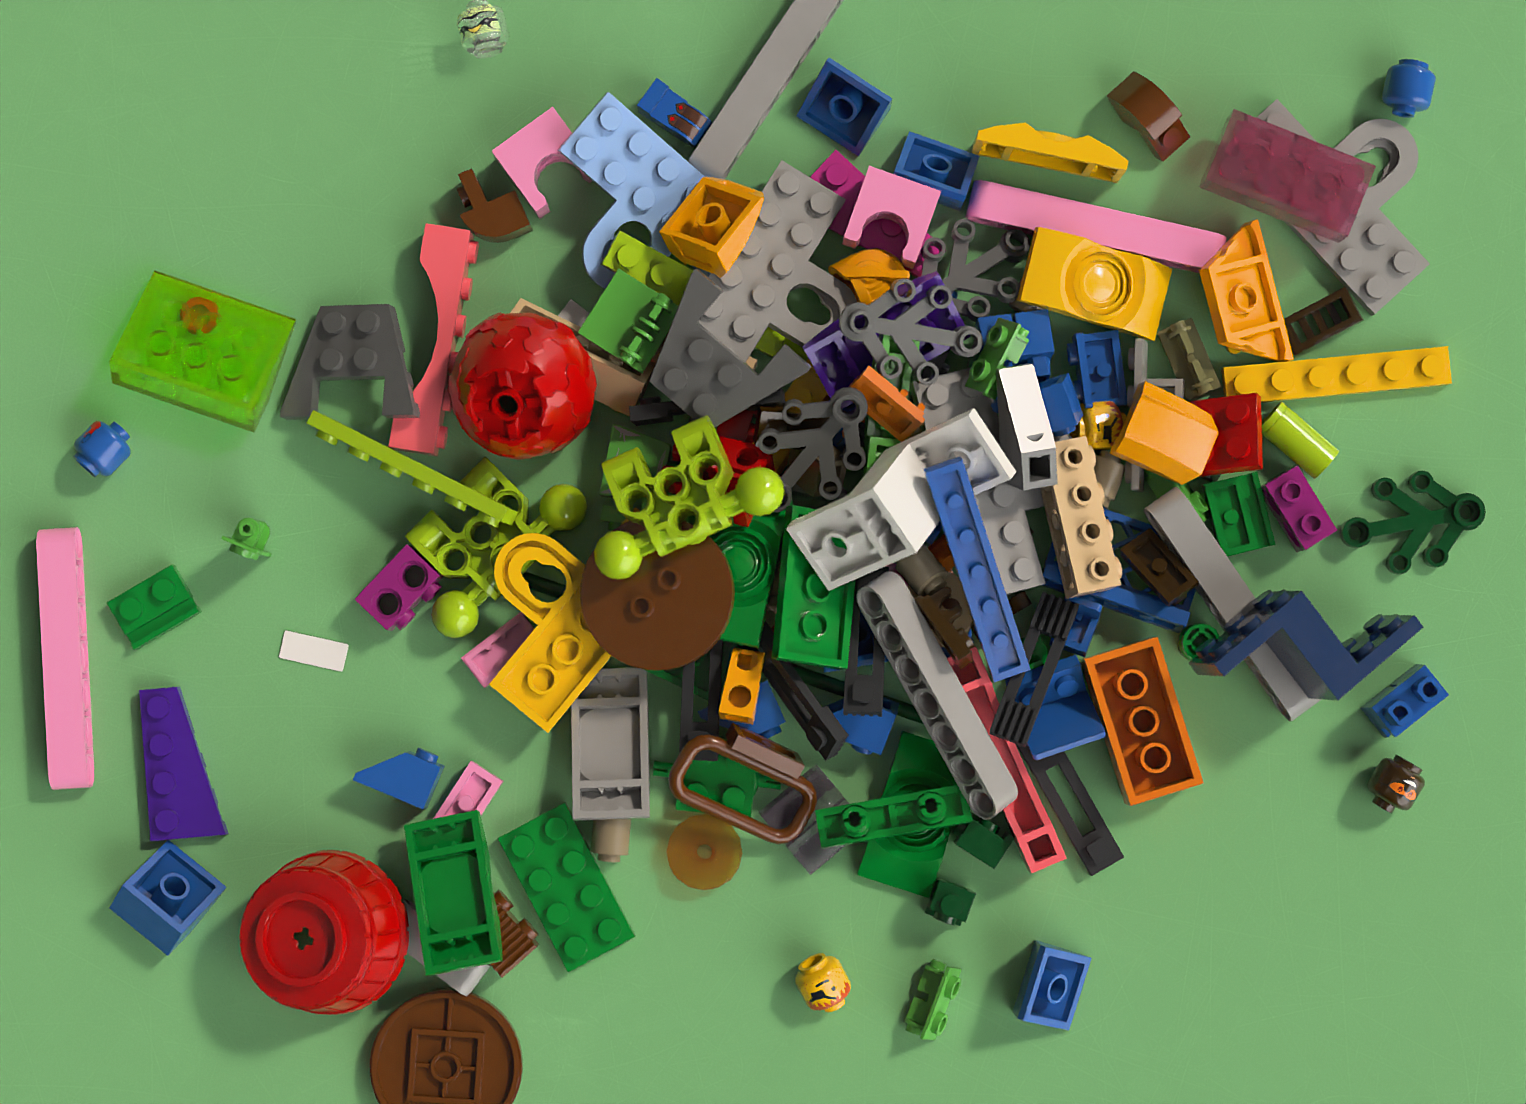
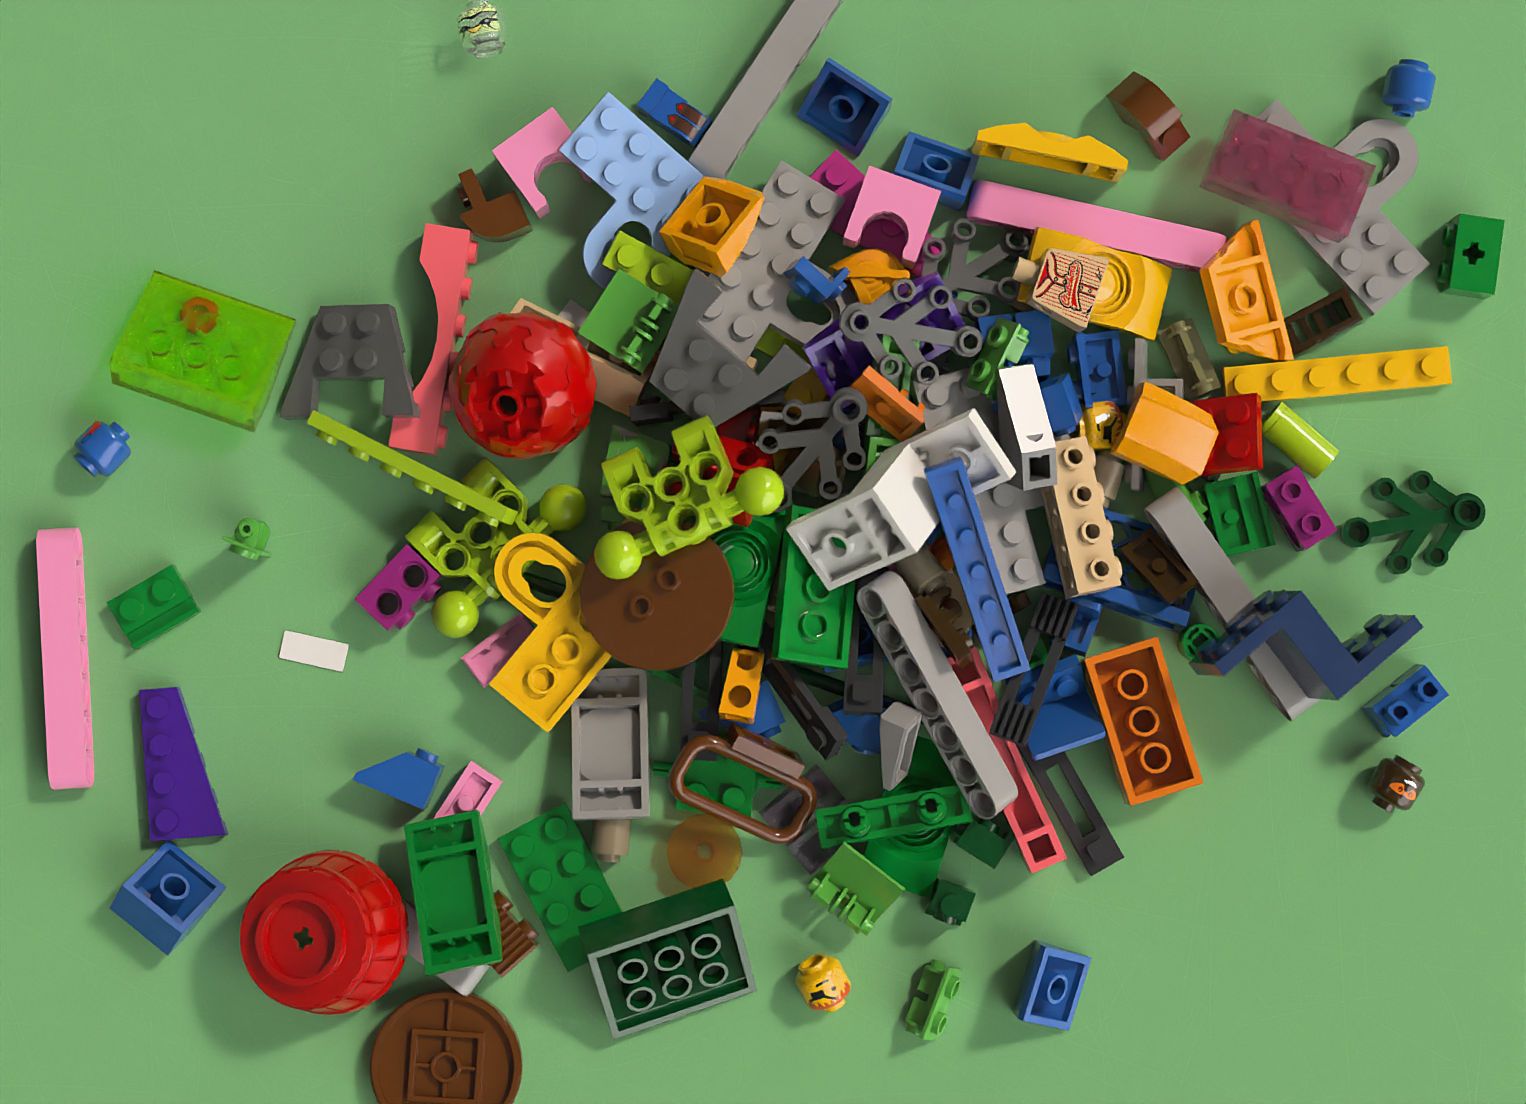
(668, 958): none -> dark green slope
(810, 282): none -> blue bracket
(855, 888): none -> bright green hinge
(897, 739): none -> light grey slope
(1063, 284): none -> tan torso
(1484, 243): none -> green brick

